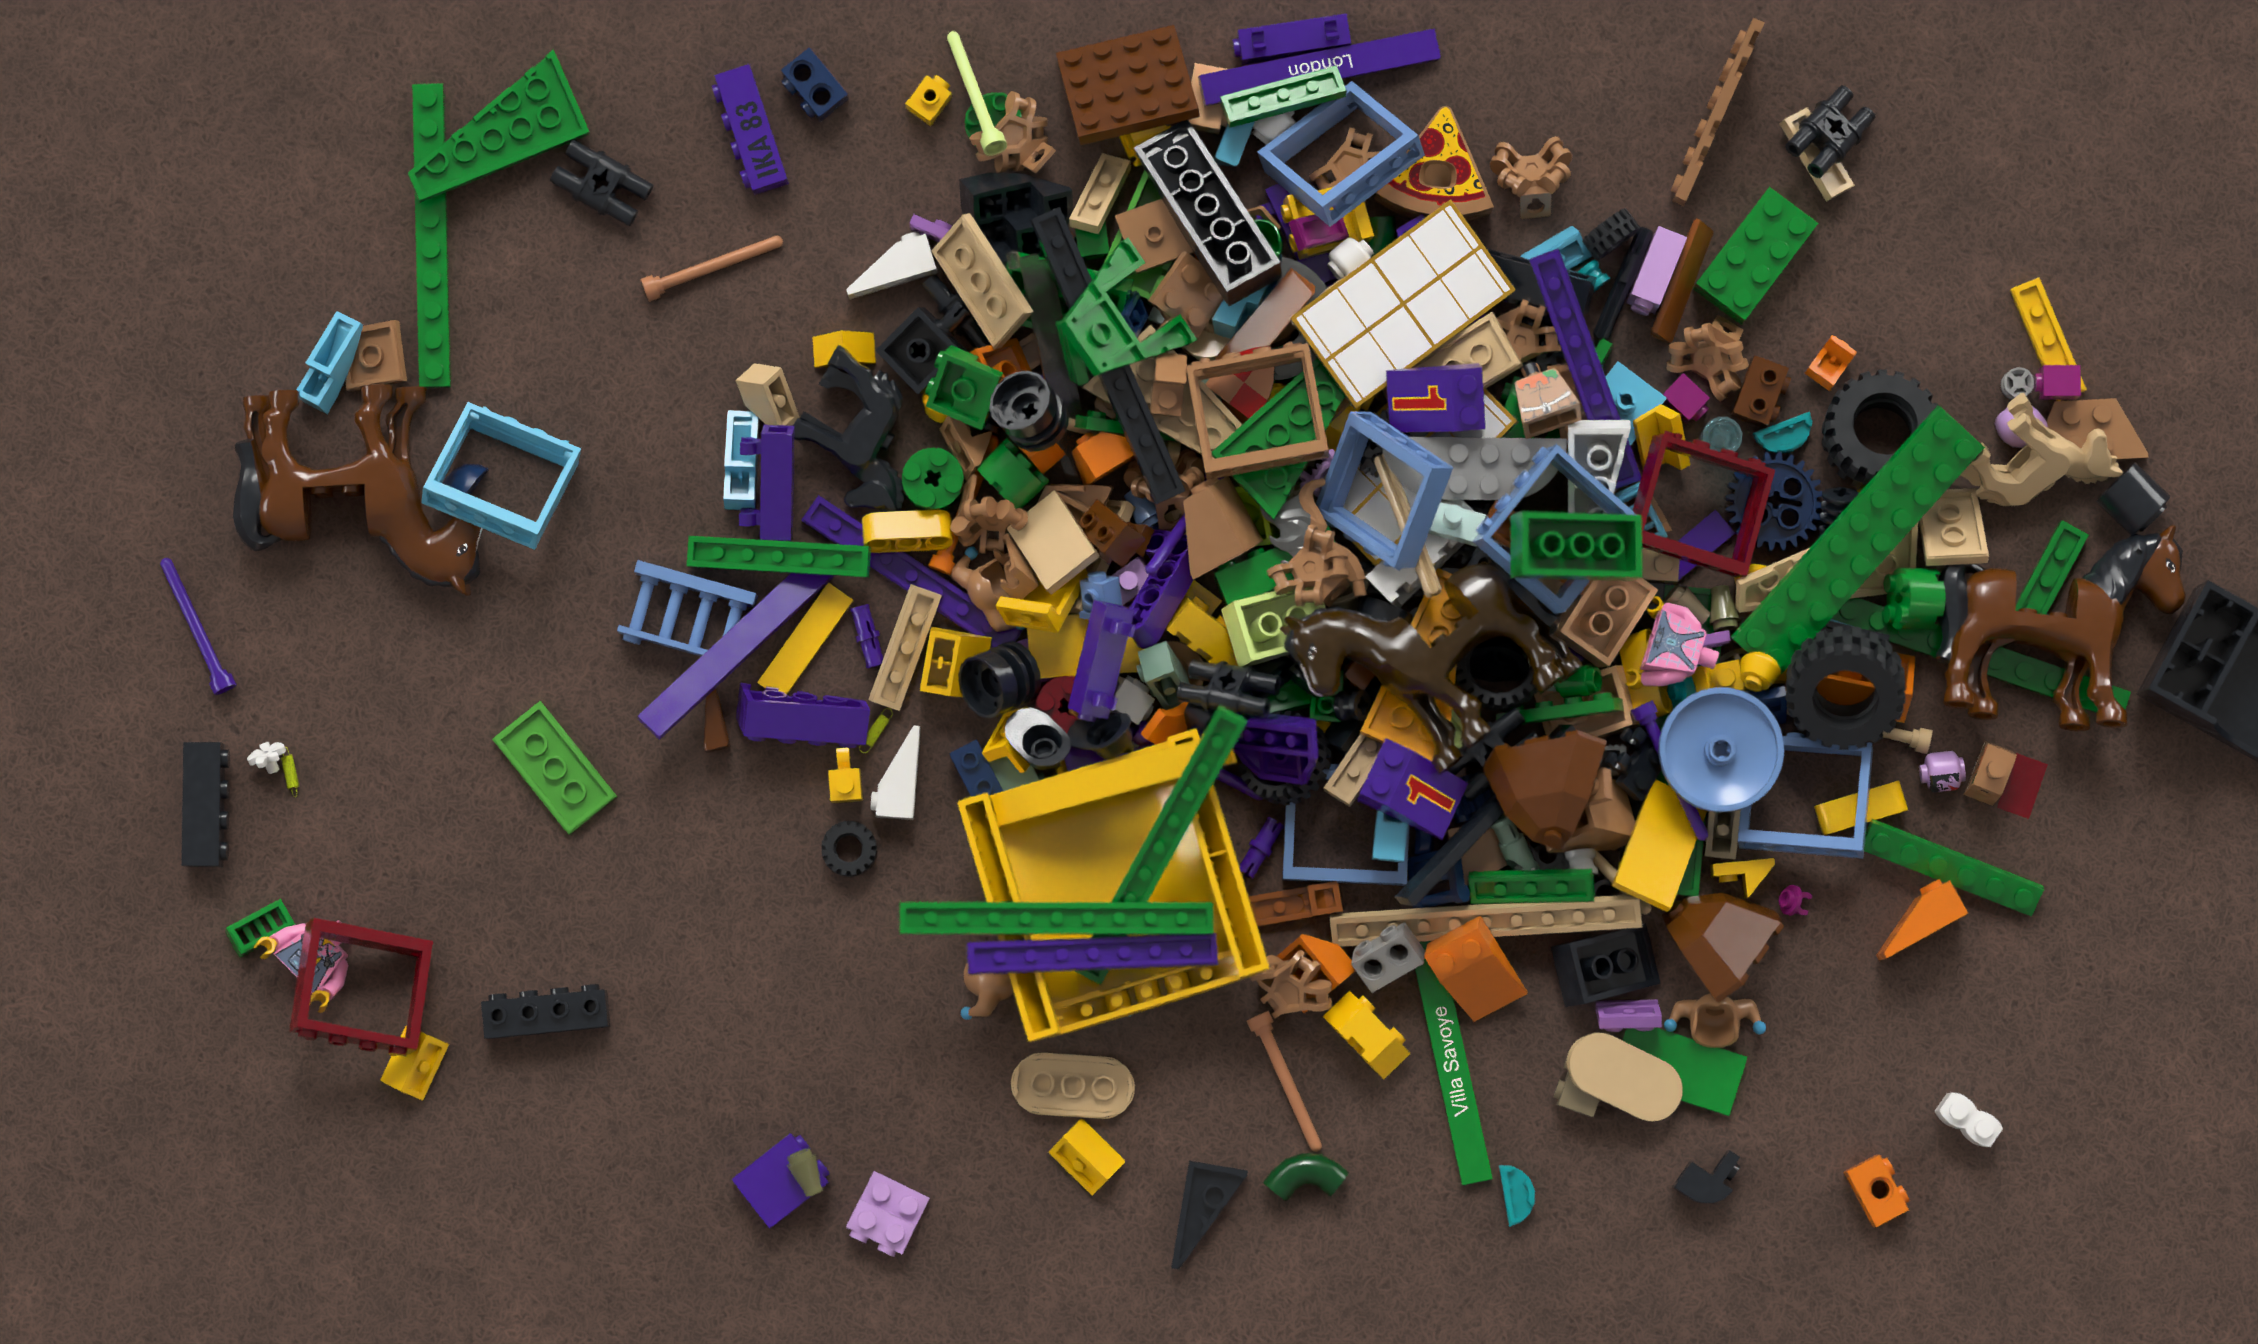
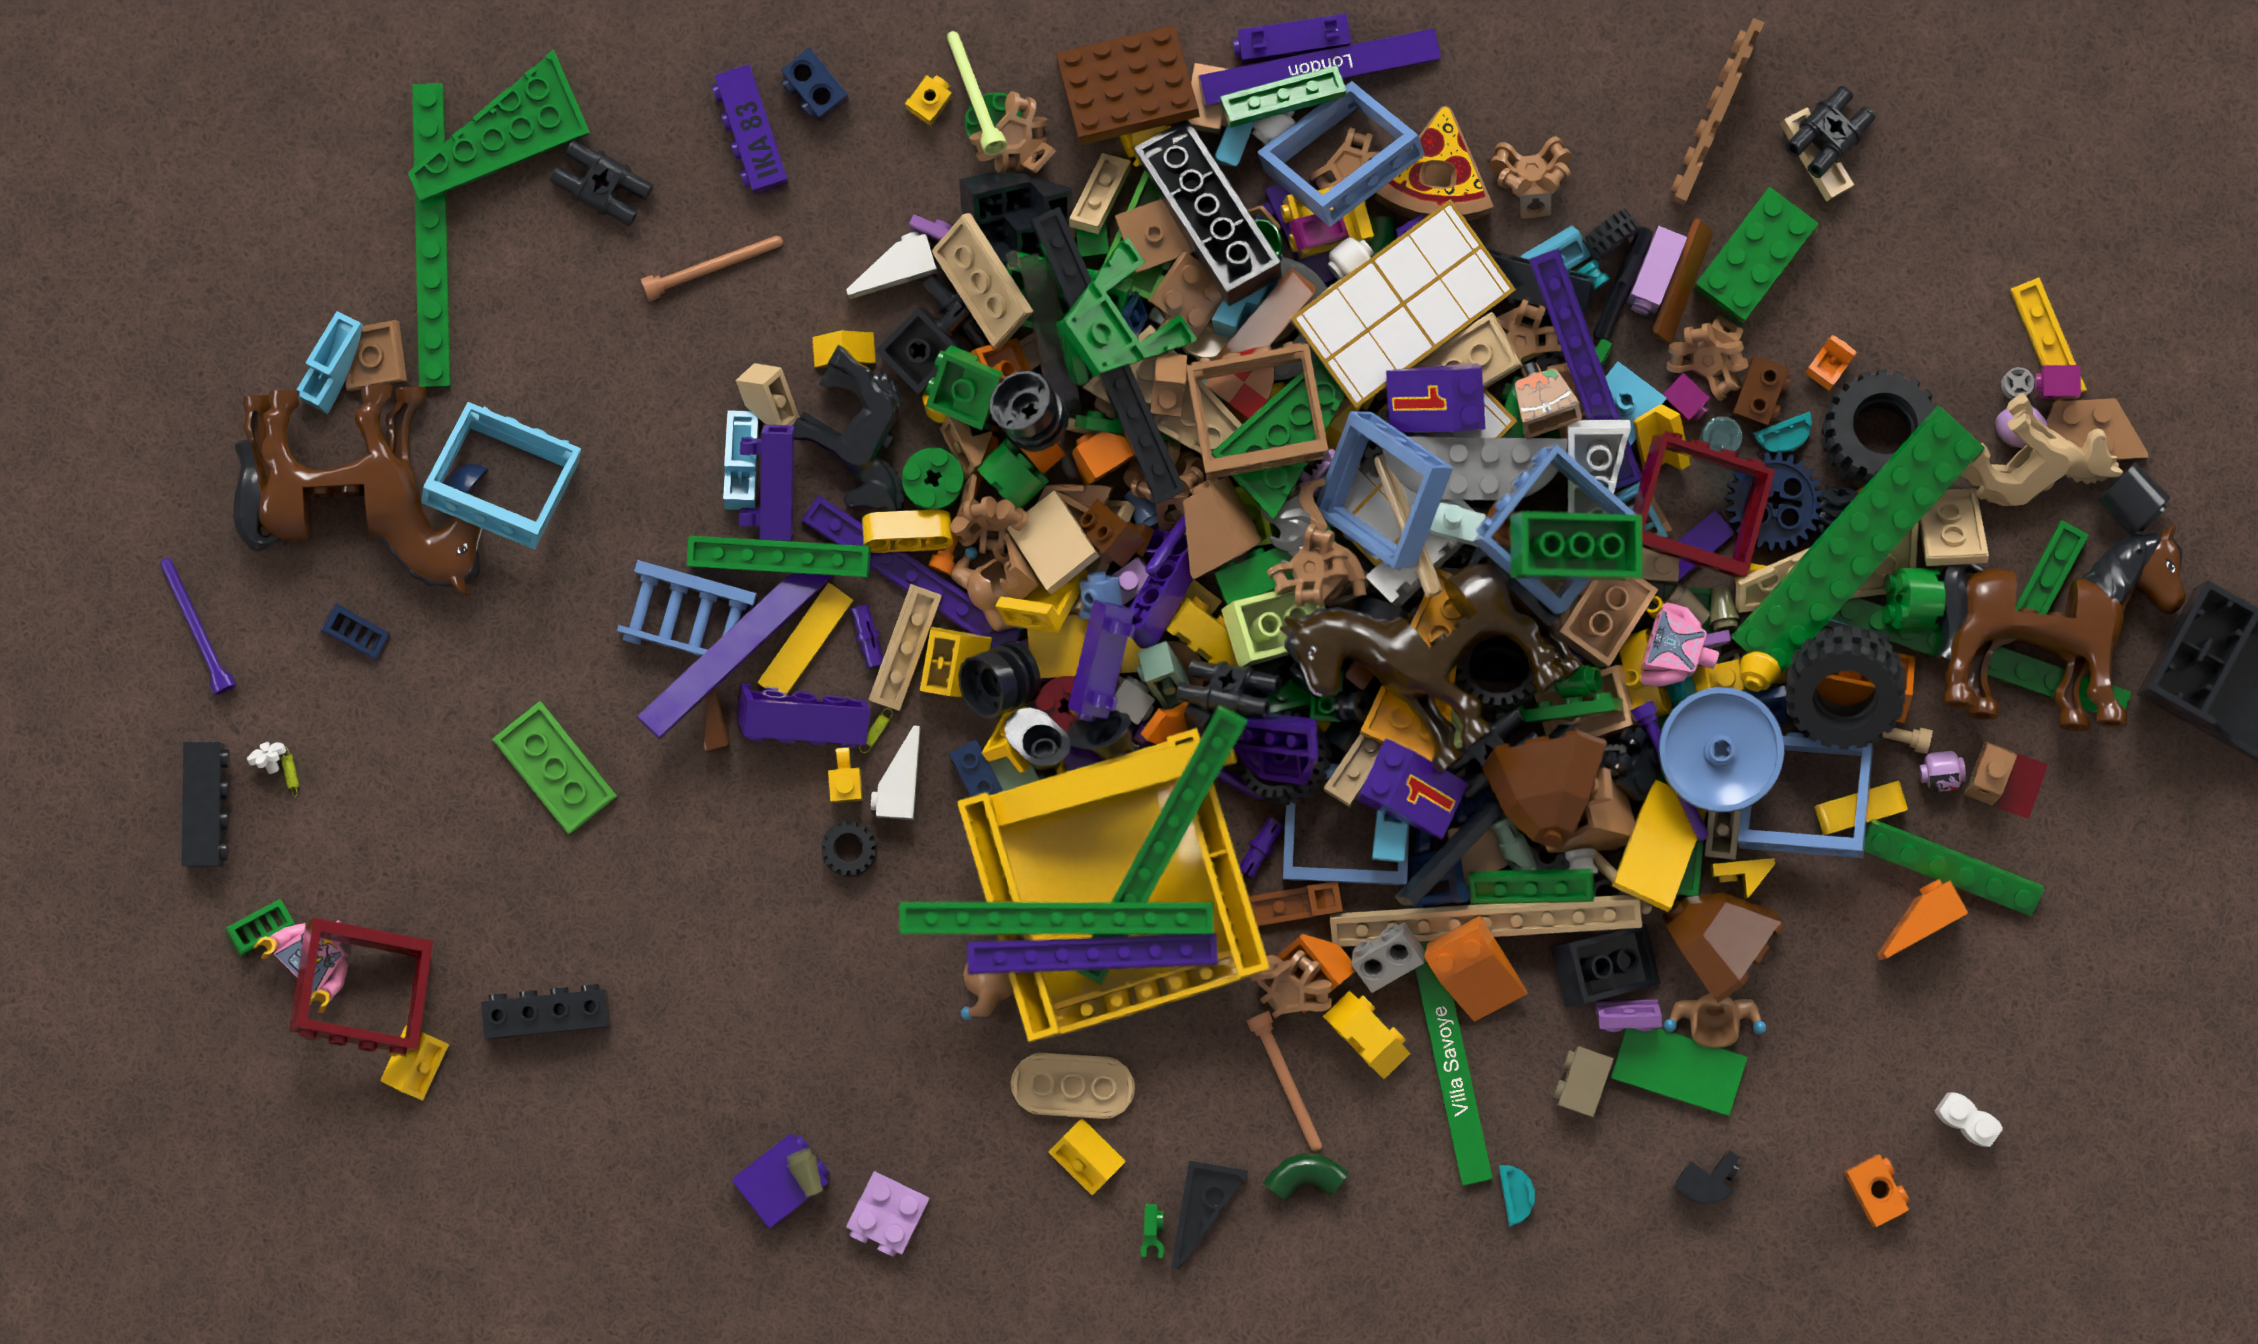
(332, 618): none -> dark blue slope
(1152, 1221): none -> green plate
(1624, 1076): tan tile -> none
(1791, 900): magenta plate -> none

